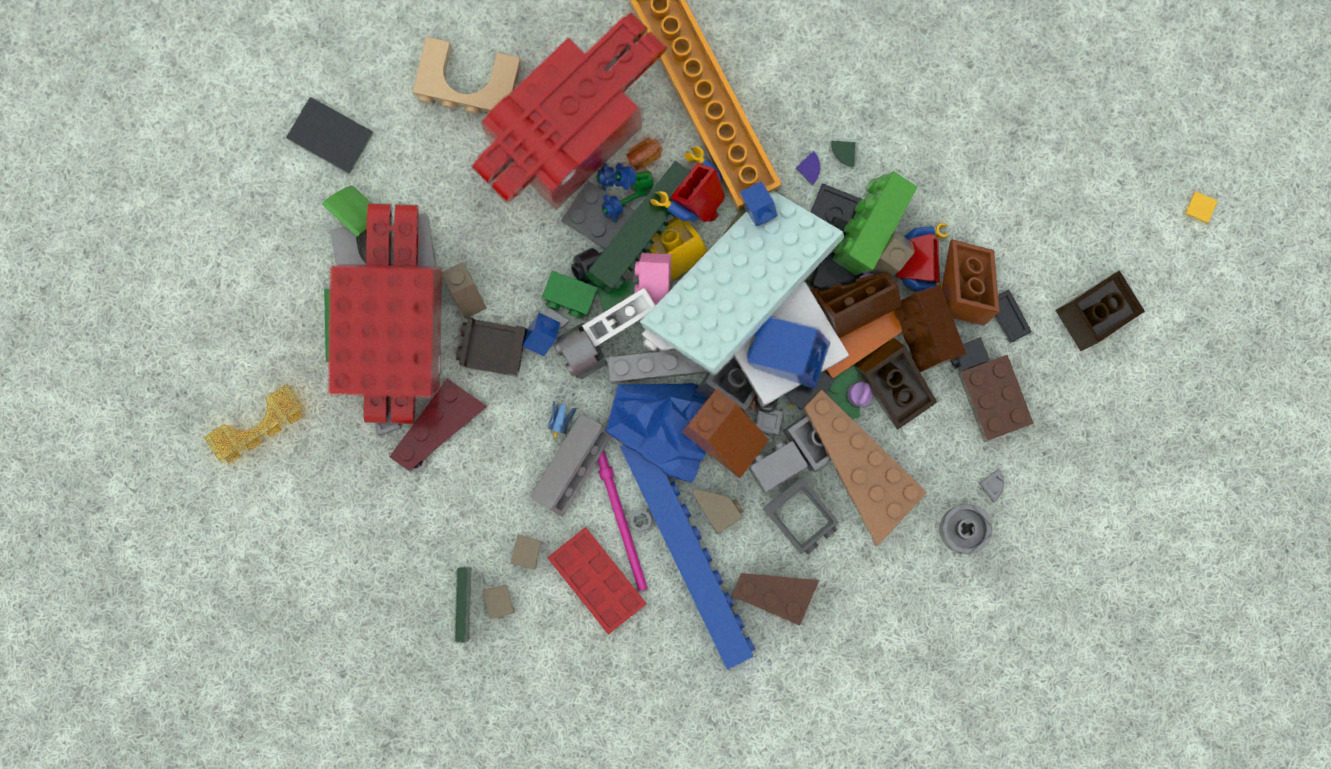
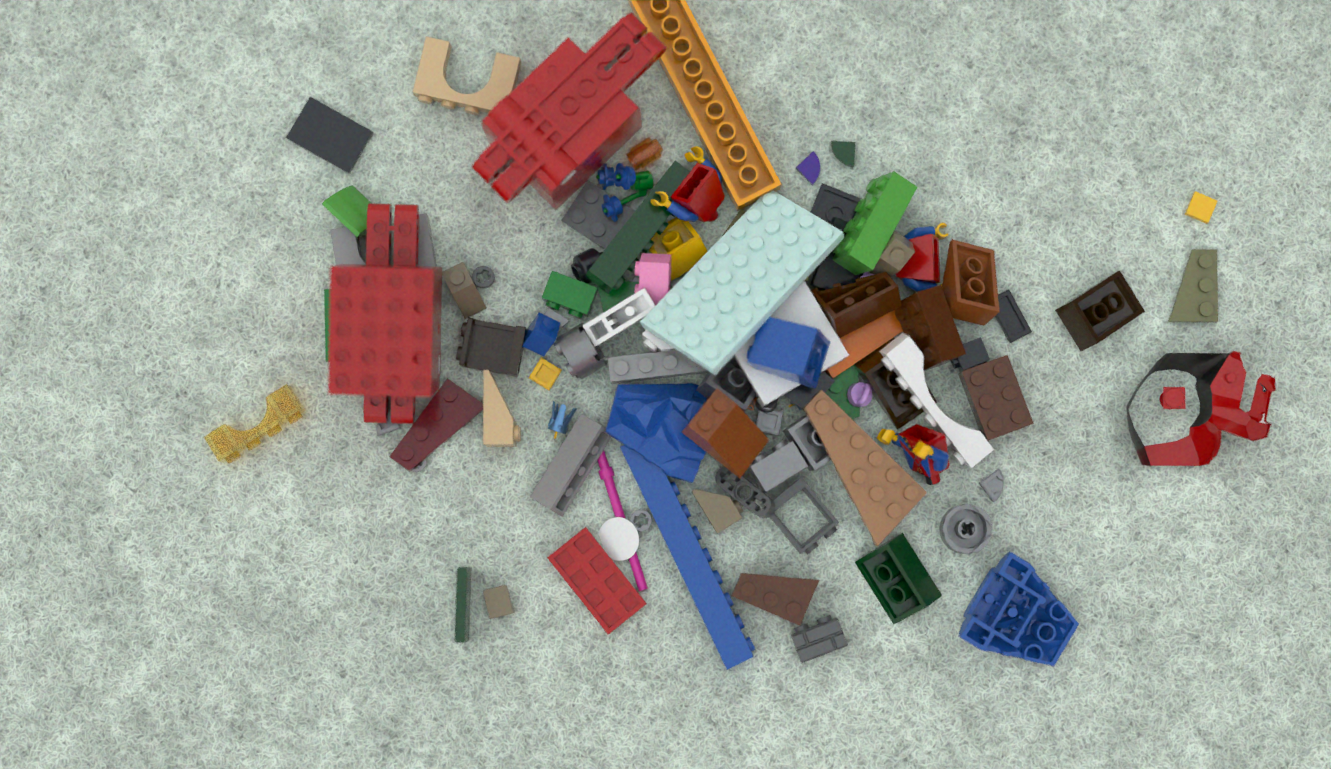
(479, 270): none -> dark grey bush
(498, 421): none -> tan slope
(525, 552): dark tan panel -> none
(545, 374): none -> yellow tile
(619, 538): none -> white sticker
(748, 502): none -> dark grey beam
(758, 204): blue brick -> none
(818, 639): none -> dark grey brick
(898, 579): none -> dark green slope
(907, 362): none -> white arch
(923, 449): none -> torso
(1017, 615): none -> blue wedge
(1198, 289): none -> olive wing
(1219, 390): none -> red piece

